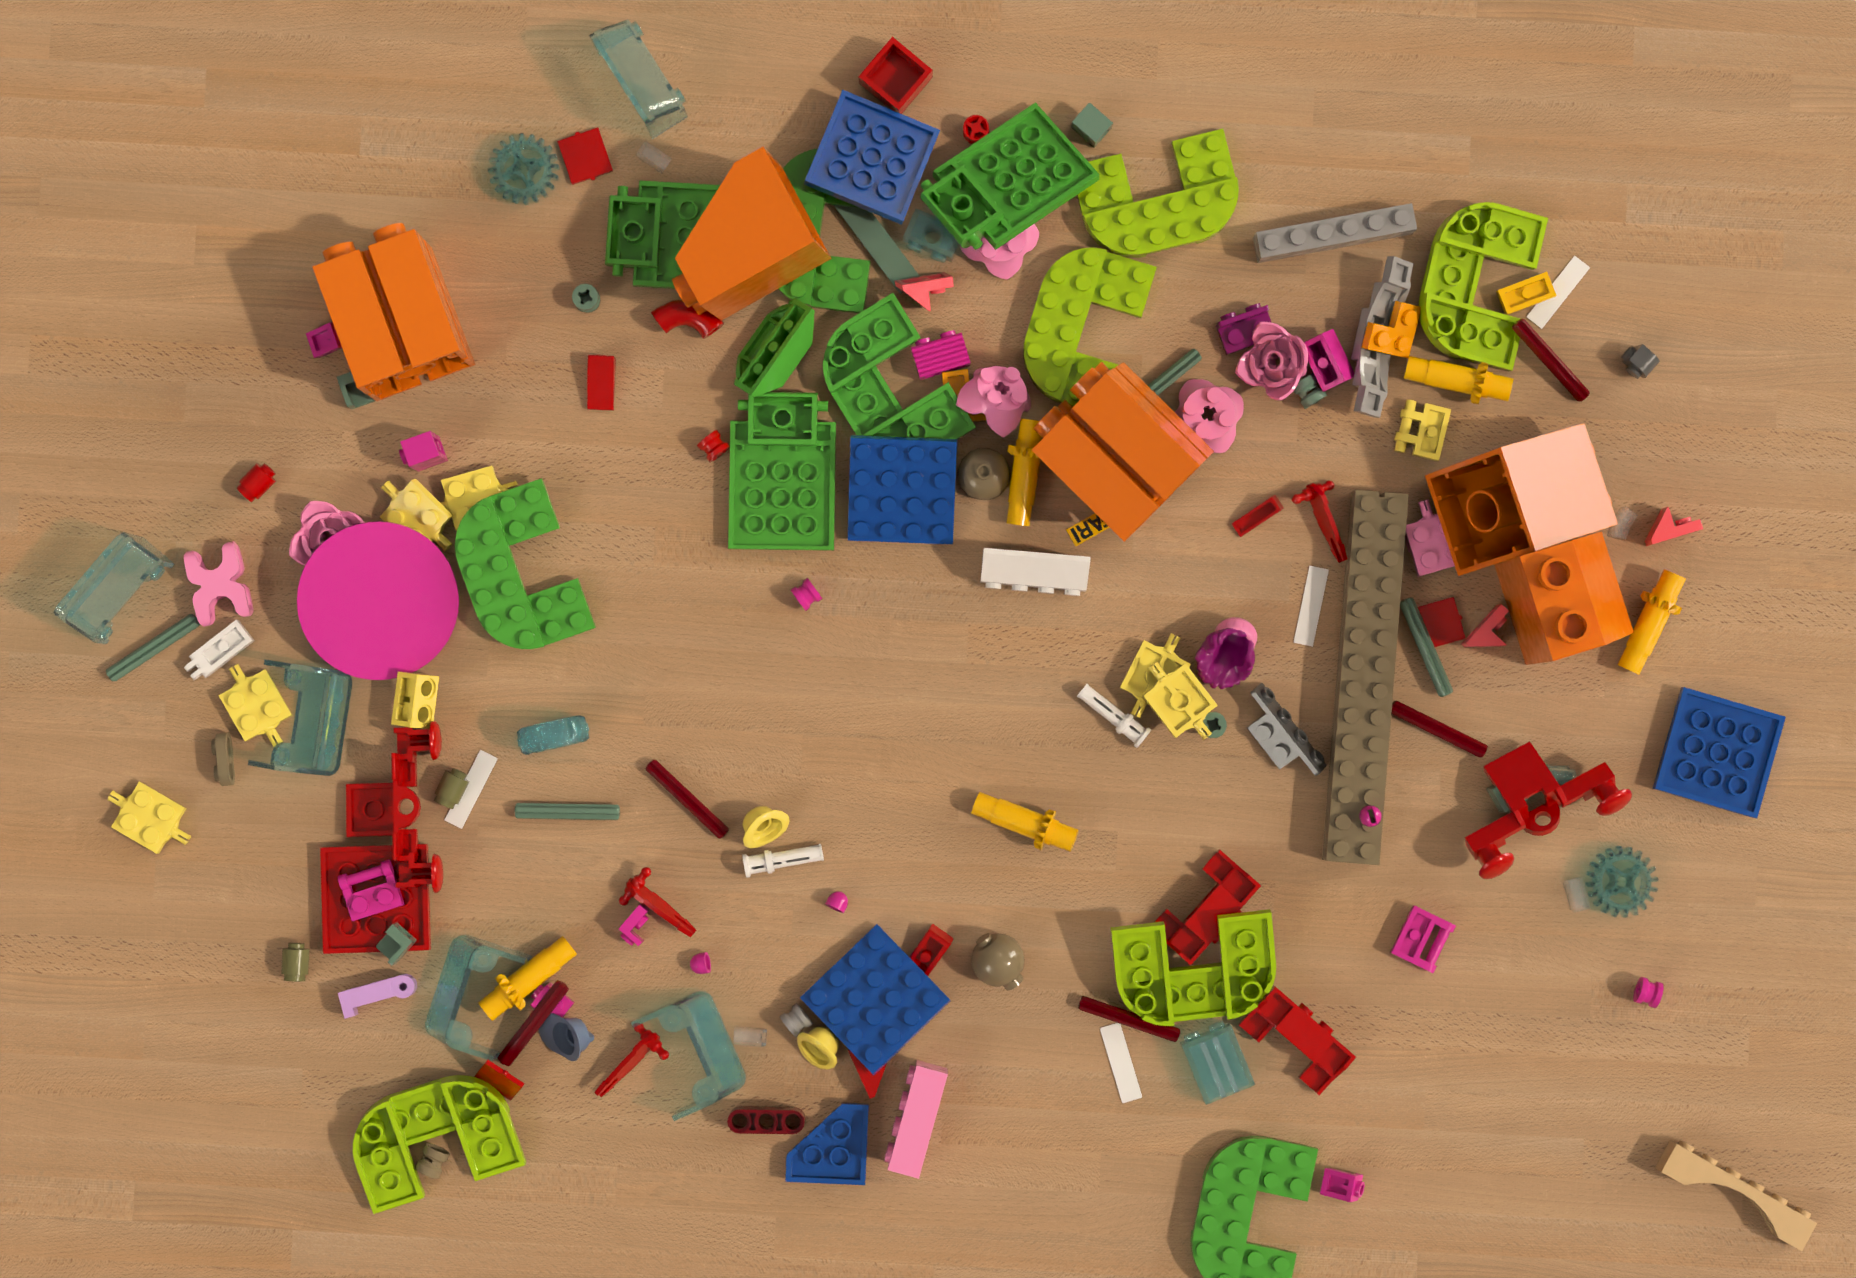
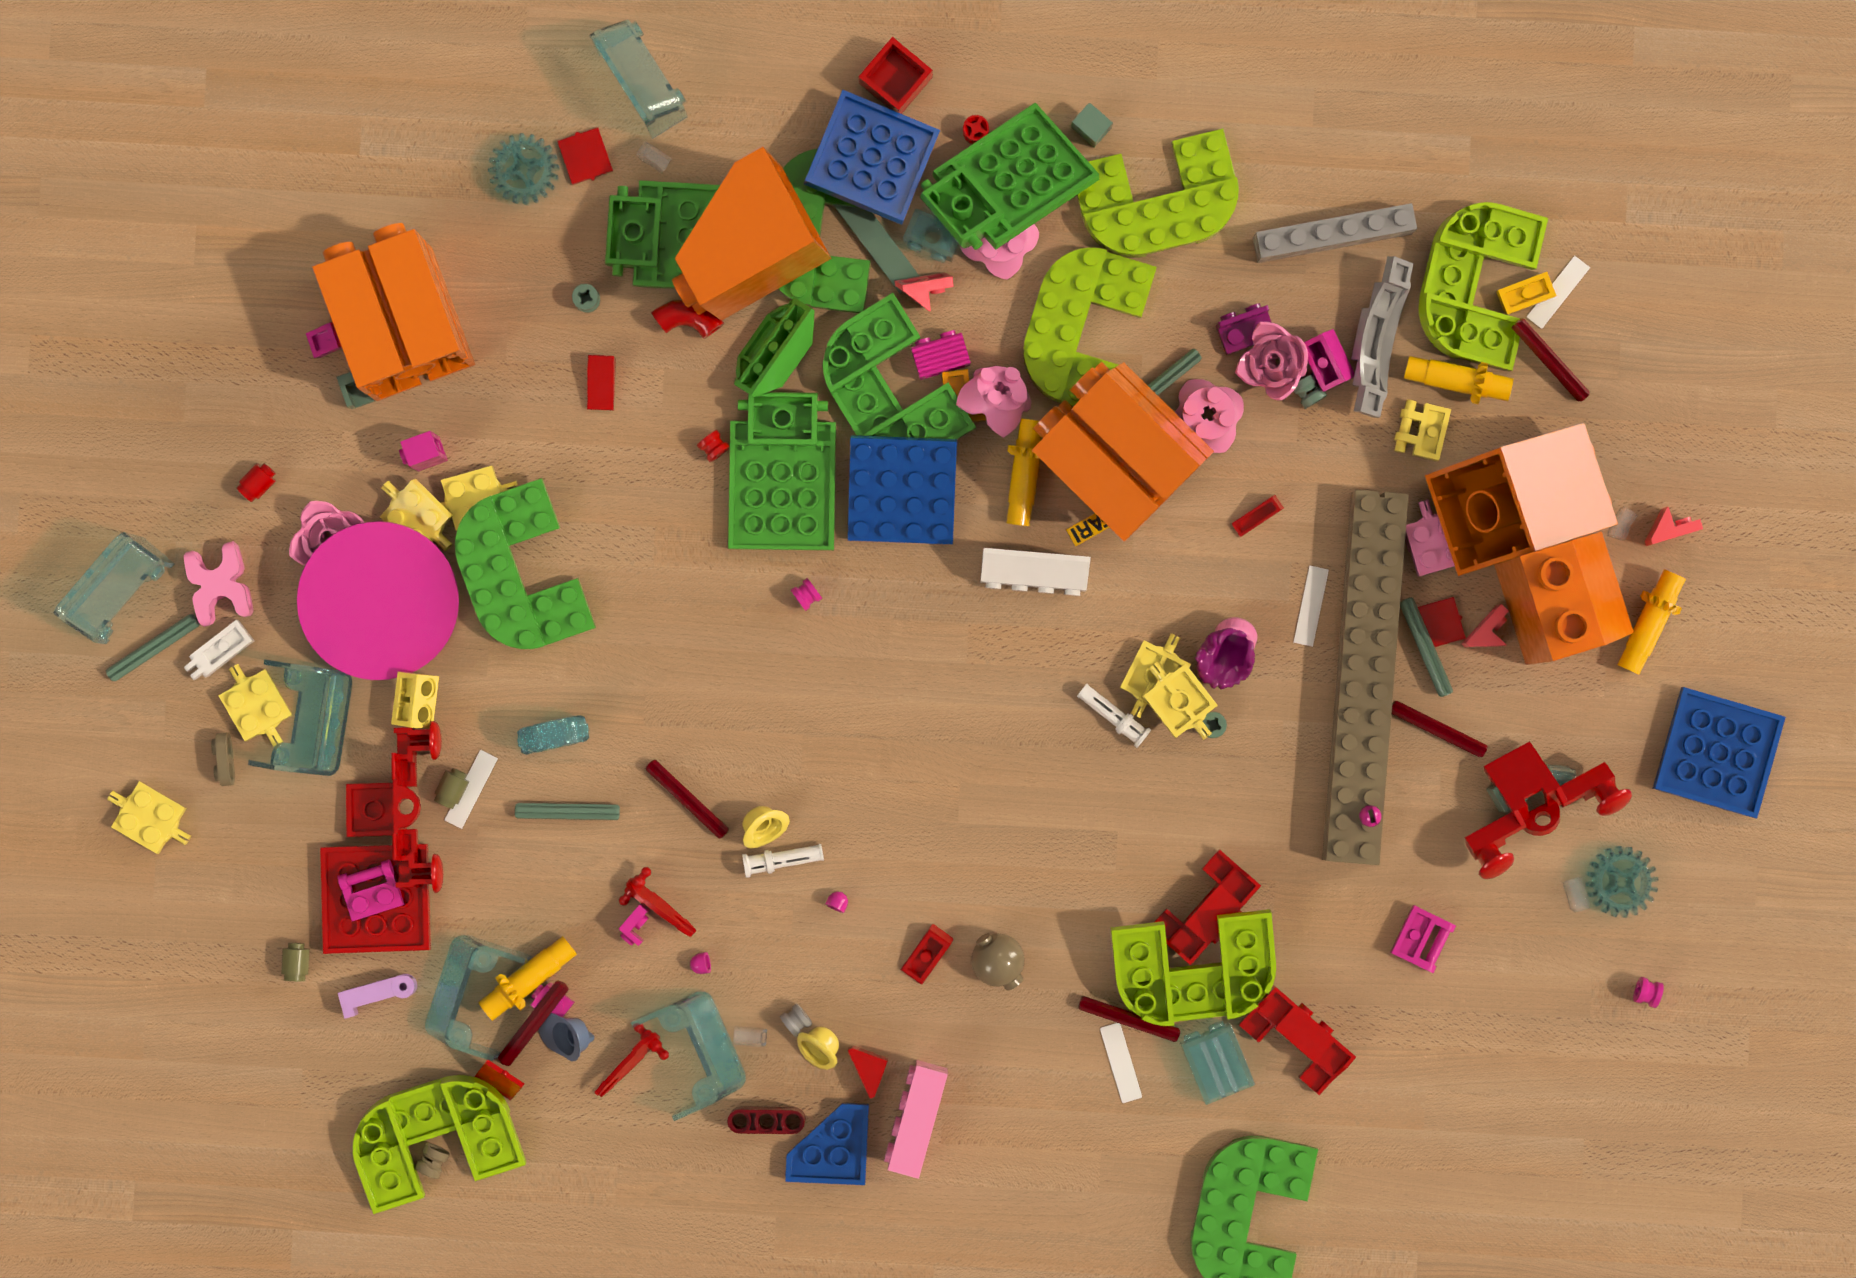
(395, 943): sand green panel -> none
(875, 999): blue plate -> none
(983, 474): dark tan cylinder -> none
(1040, 827): yellow gear -> none
(1280, 735): bracket -> none
(1325, 520): red piece -> none
(1342, 1185): dark pink bracket -> none
(1396, 337): light orange plate -> none
(1639, 361): dark grey plate -> none
(1783, 1222): tan arch -> none

